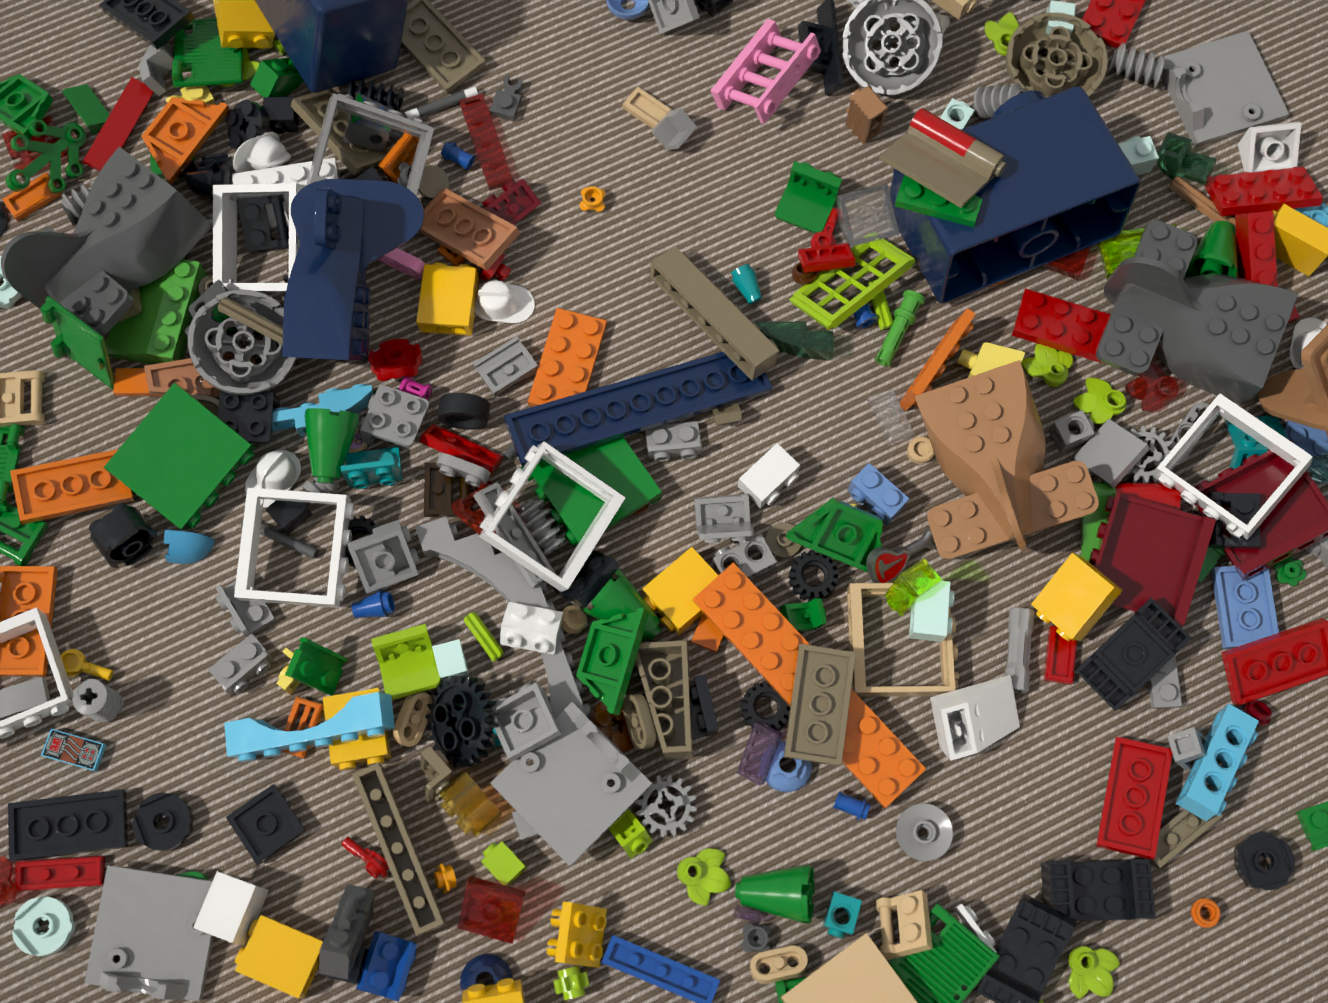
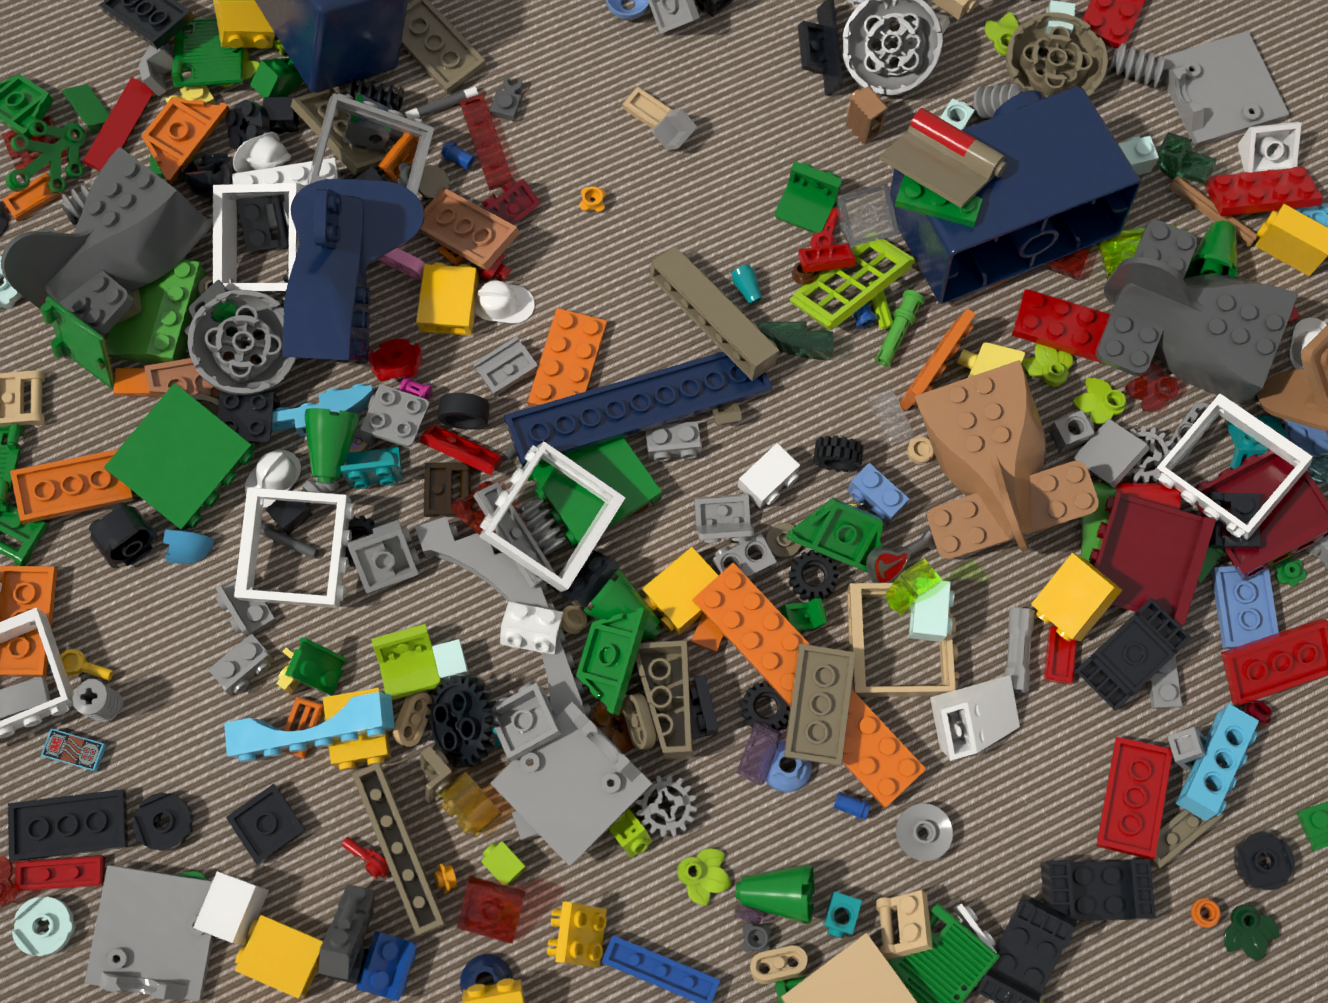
(251, 319): dark tan axle -> none
(375, 605): blue cone -> none
(452, 466): light grey plate -> none
(483, 636): lime axle -> none
(571, 983): lime gear -> none
(752, 57): bright pink fence -> none
(838, 453): none -> black tyre
(1094, 974): lime plate -> none
(1250, 936): none -> dark green plate
(1256, 247): red brick -> none

